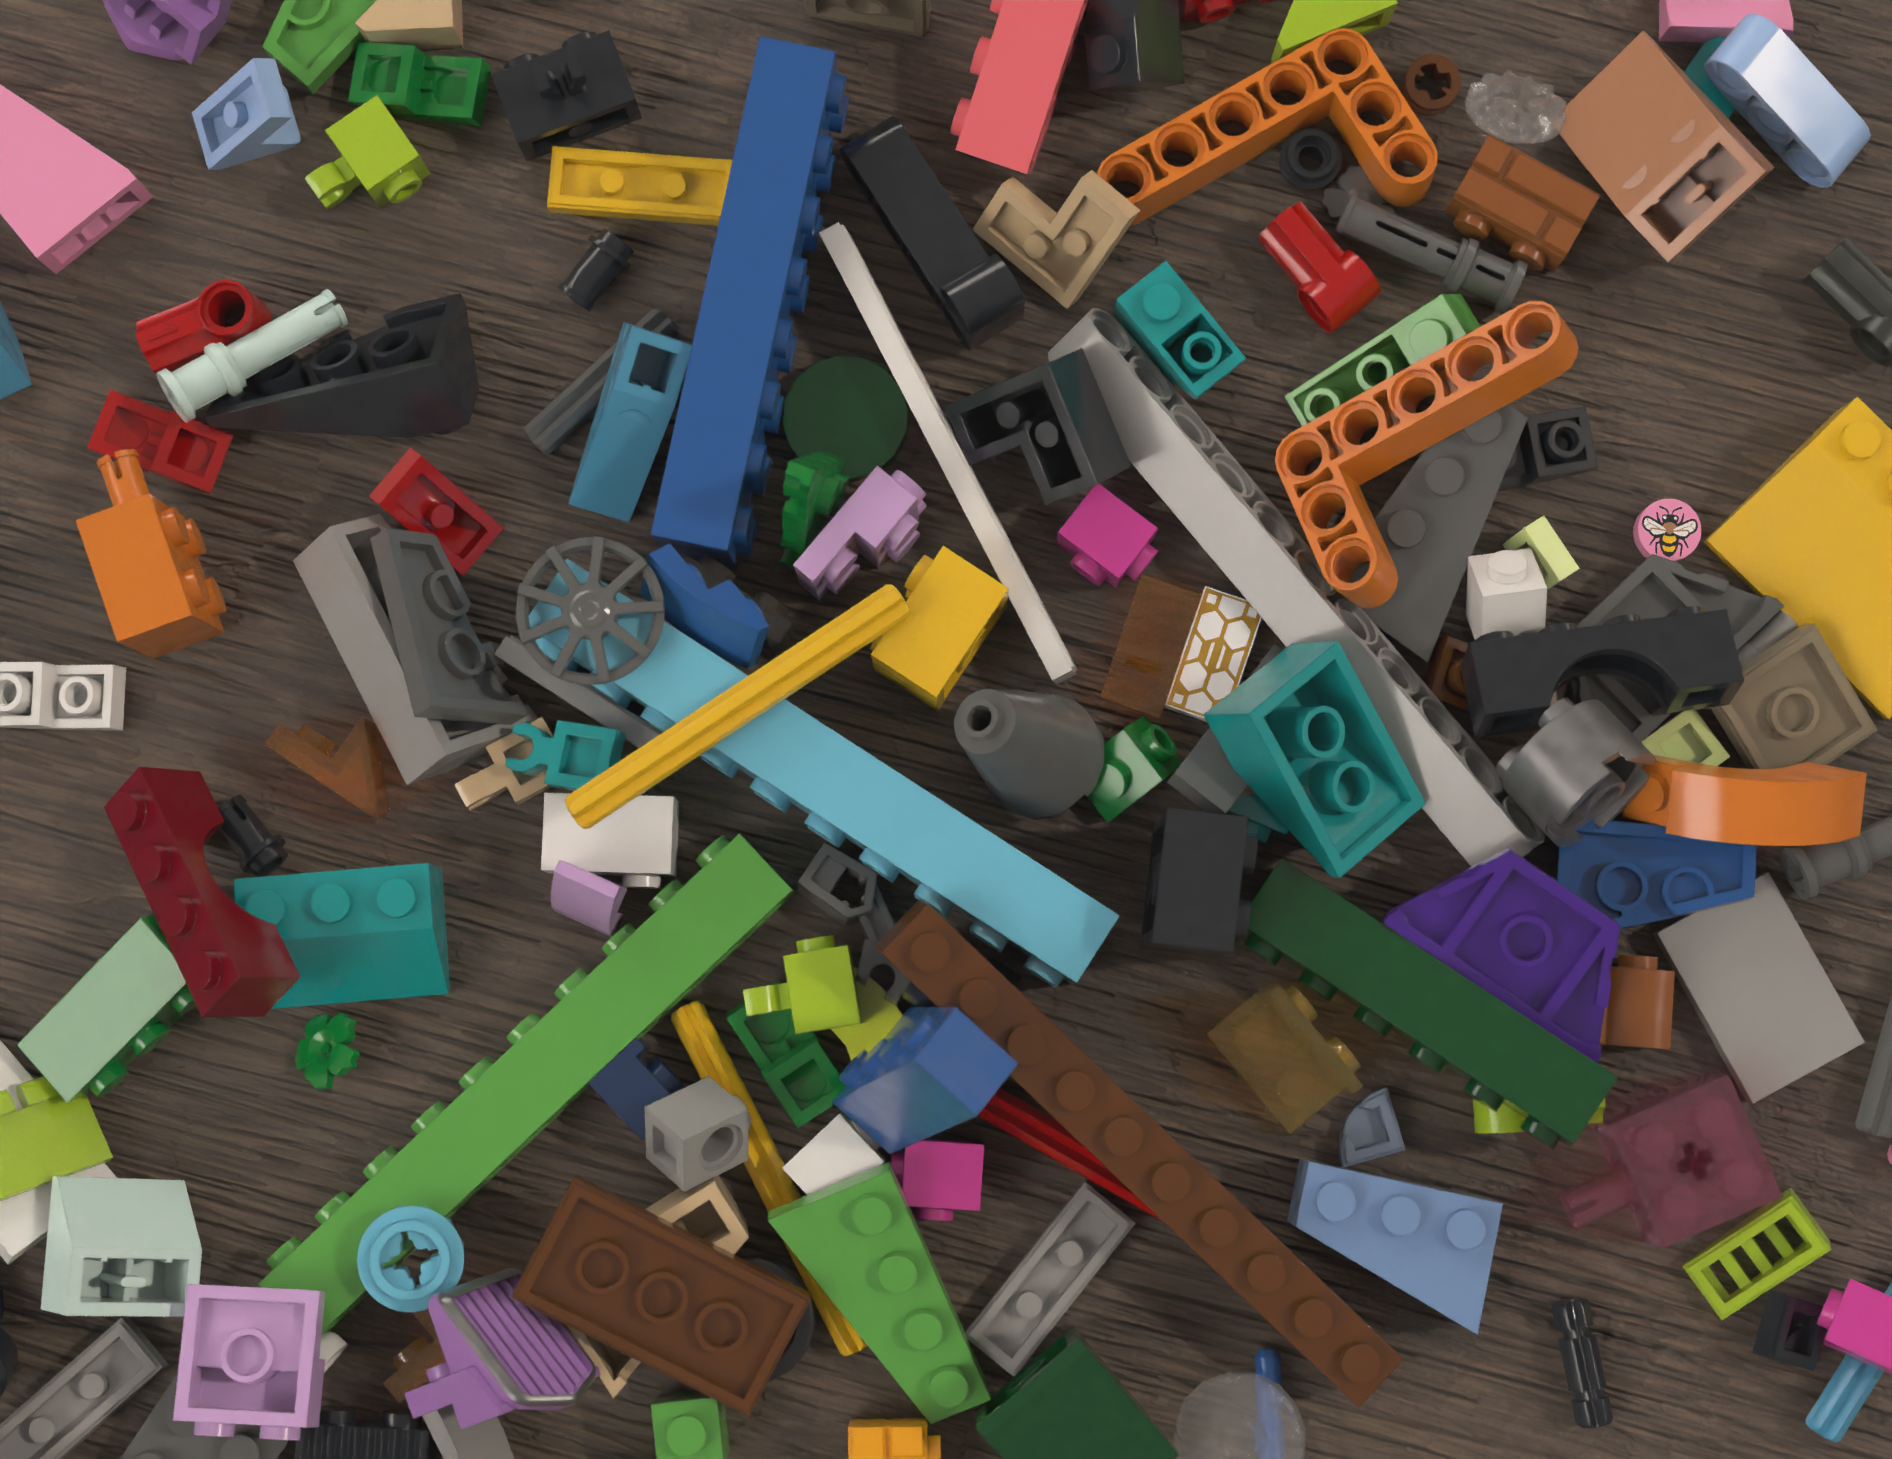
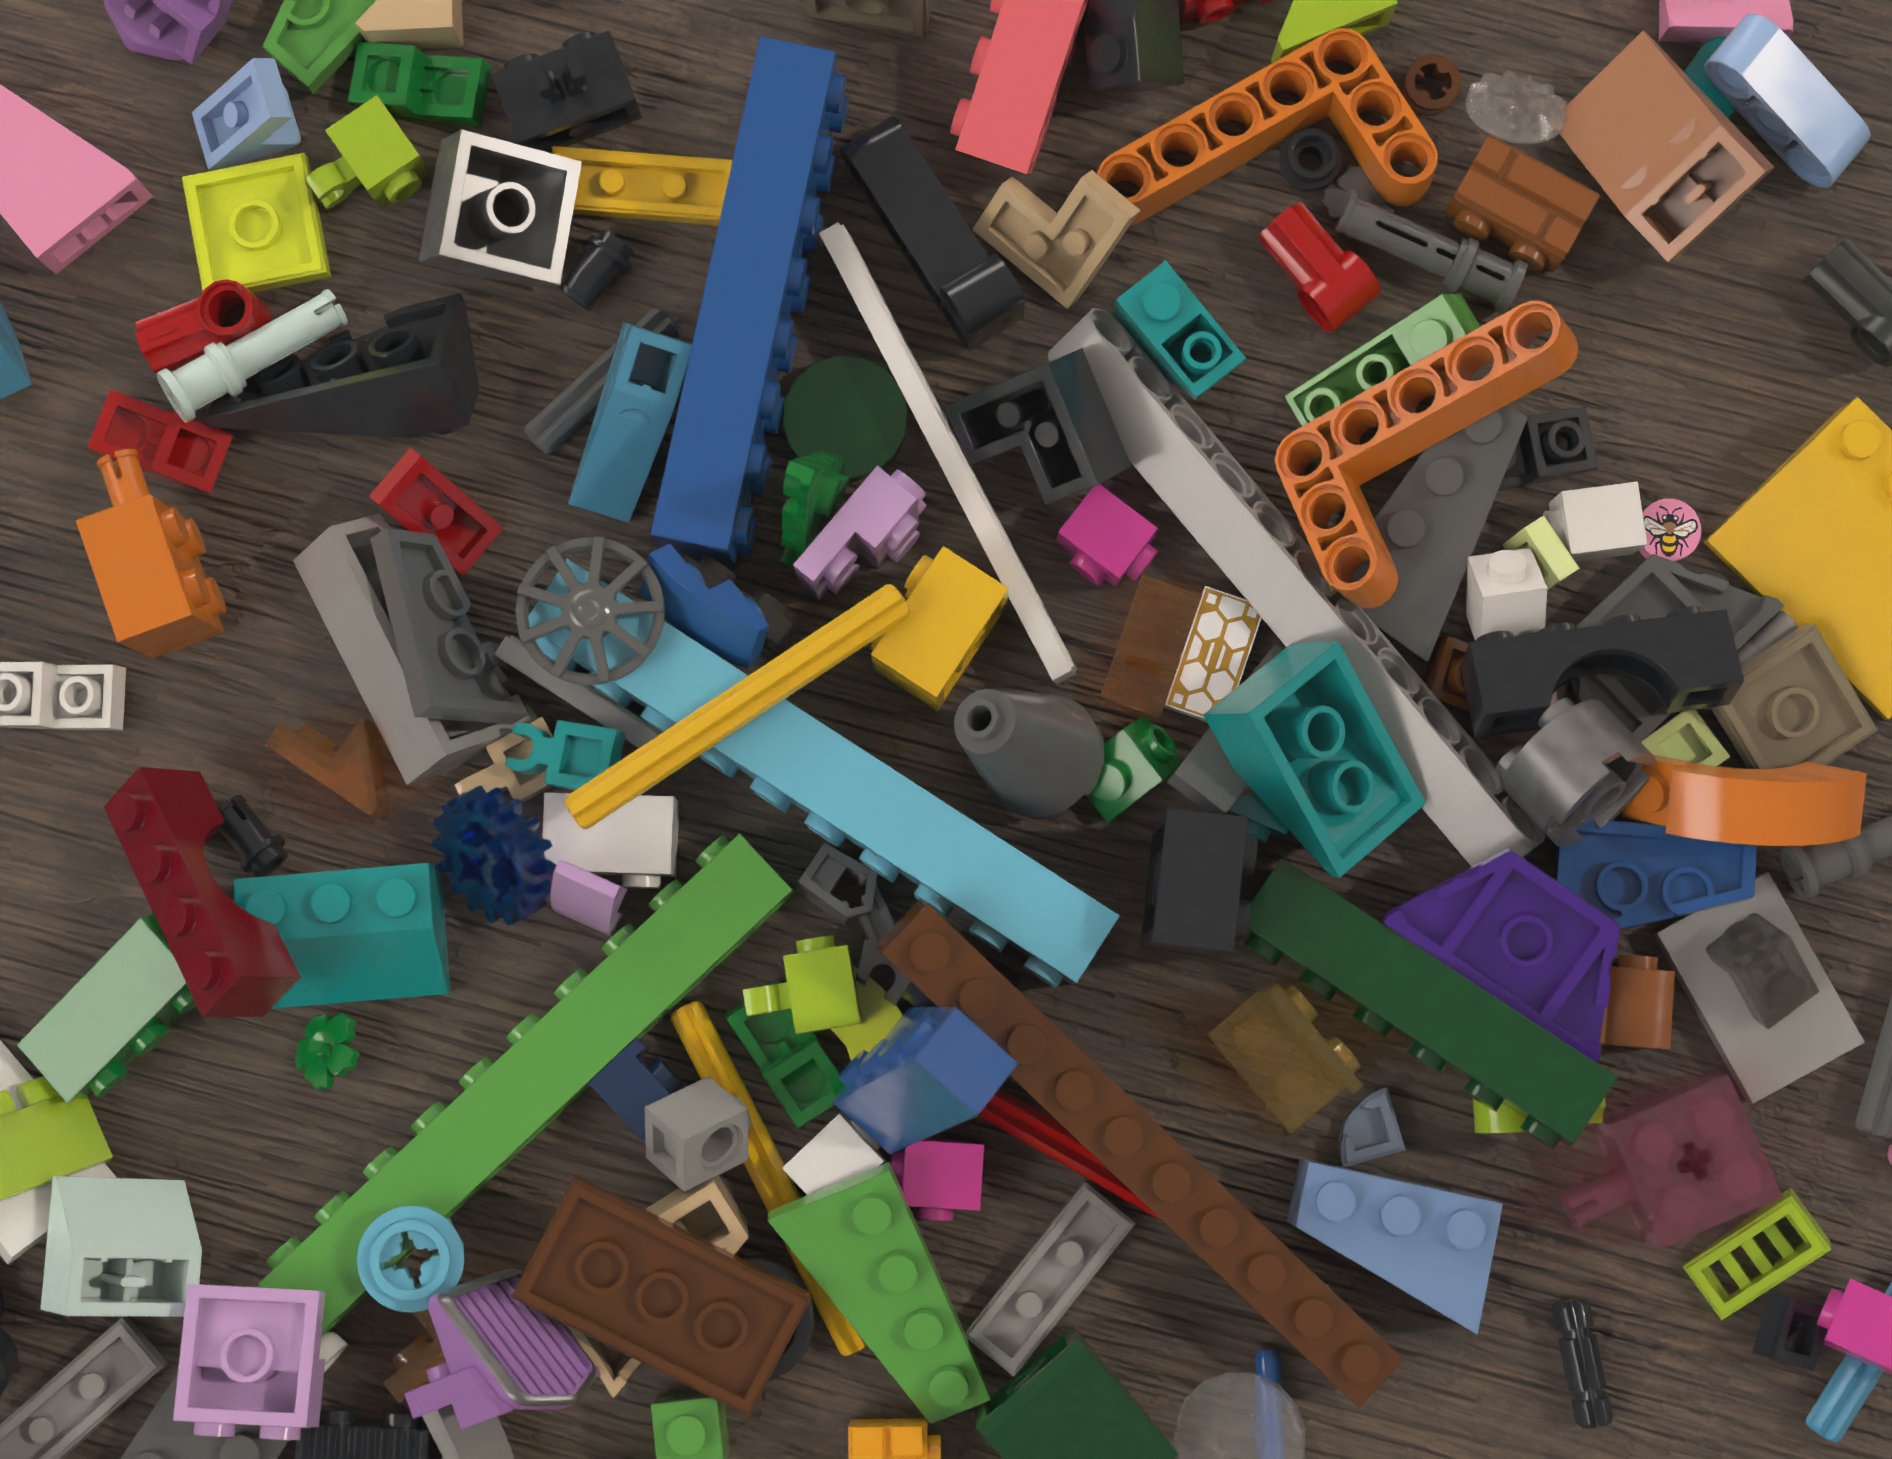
(257, 224): none -> neon yellow tile
(494, 855): none -> clear blue gear
(499, 210): none -> dark grey slope
(1599, 521): none -> white brick
(1763, 968): none -> clear smoke bracket

